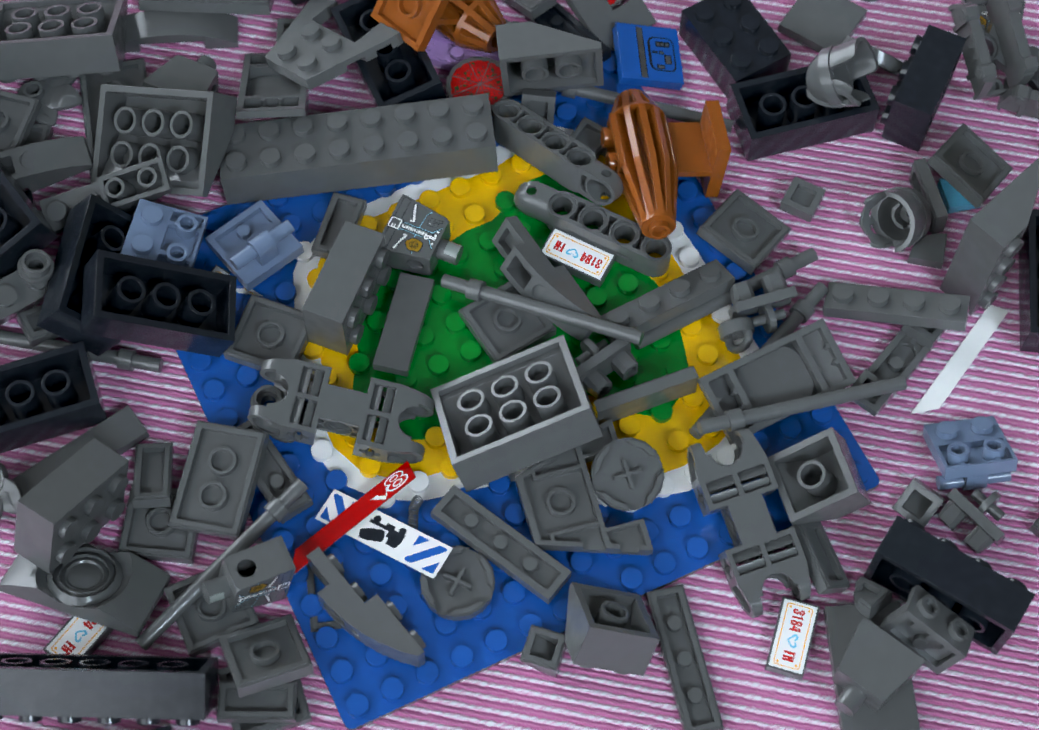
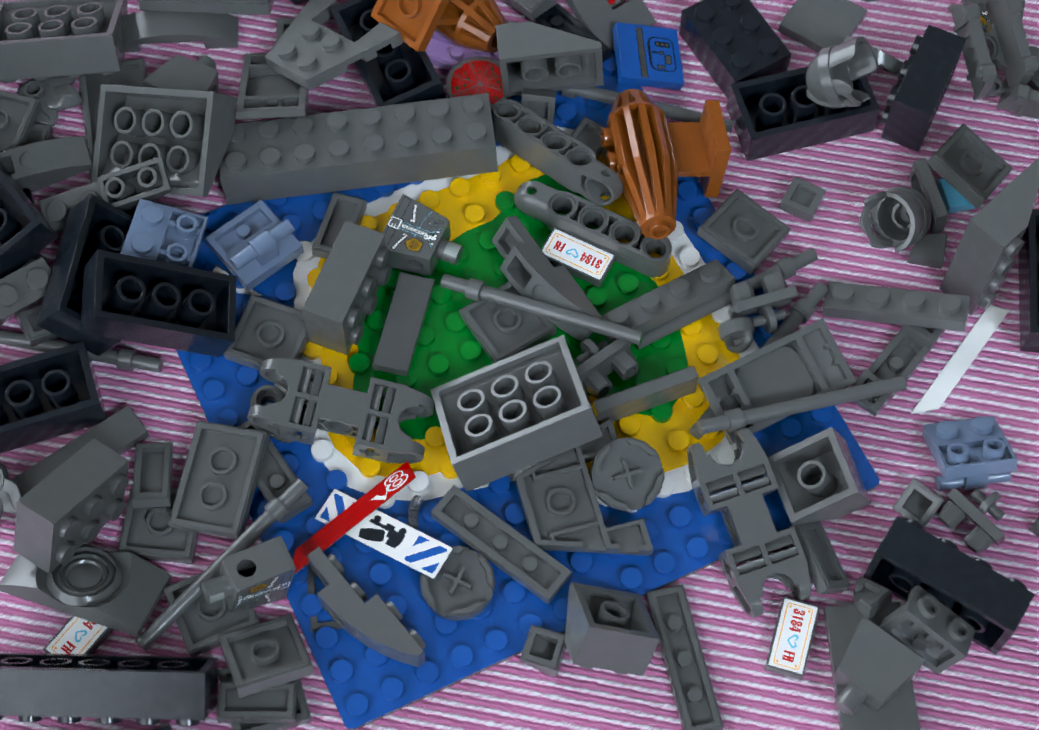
(39, 259): dark grey plate -> none

